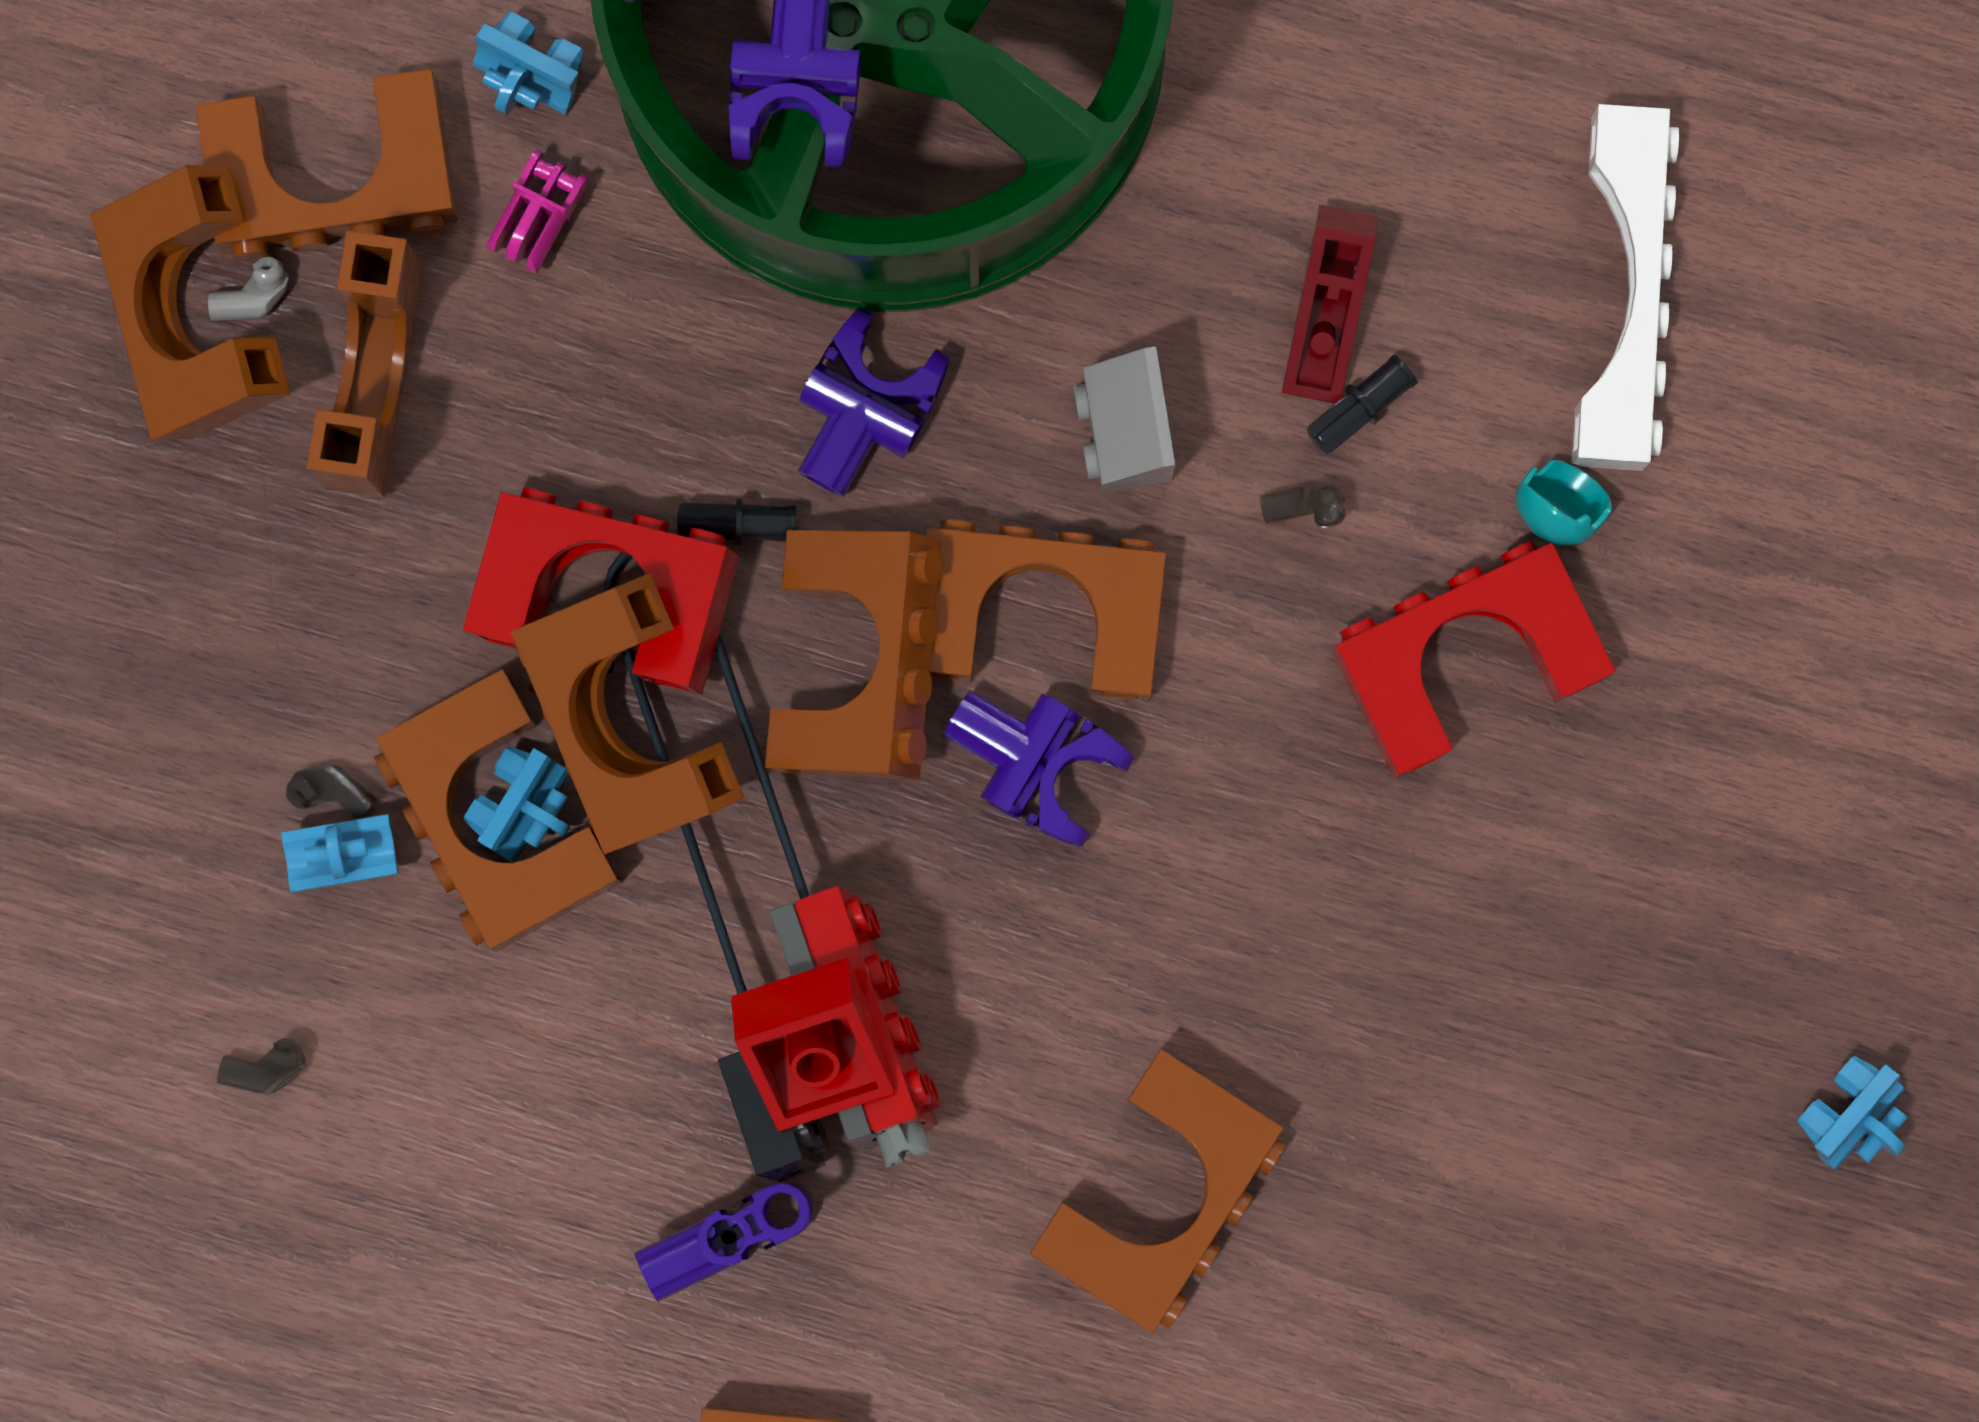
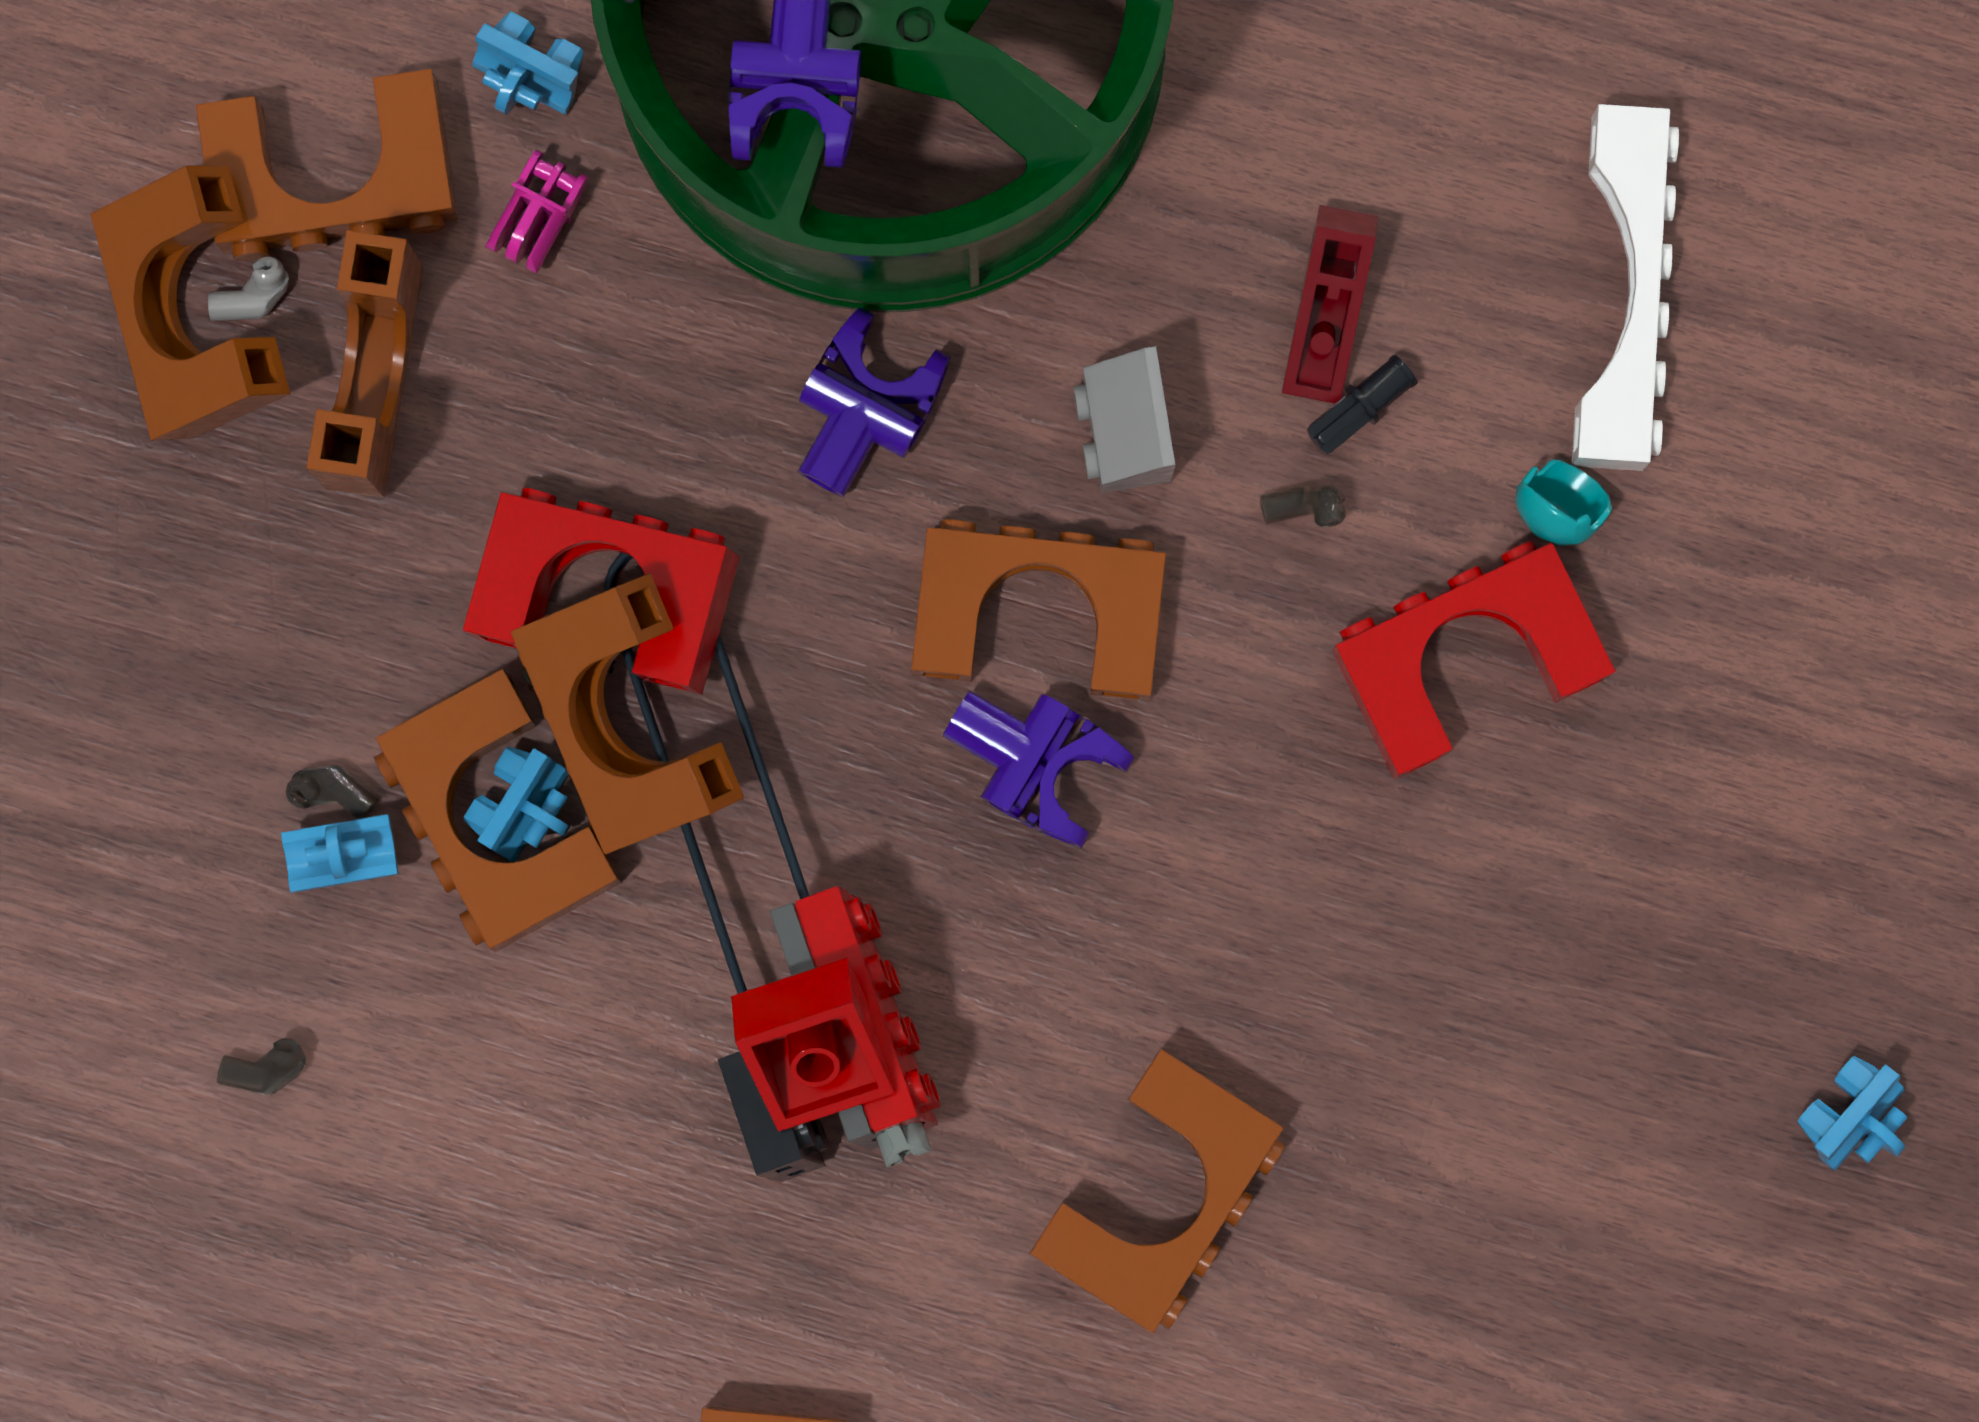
(699, 1250): dark purple connector -> none
(738, 520): black axle -> none
(884, 725): dark orange arch -> none

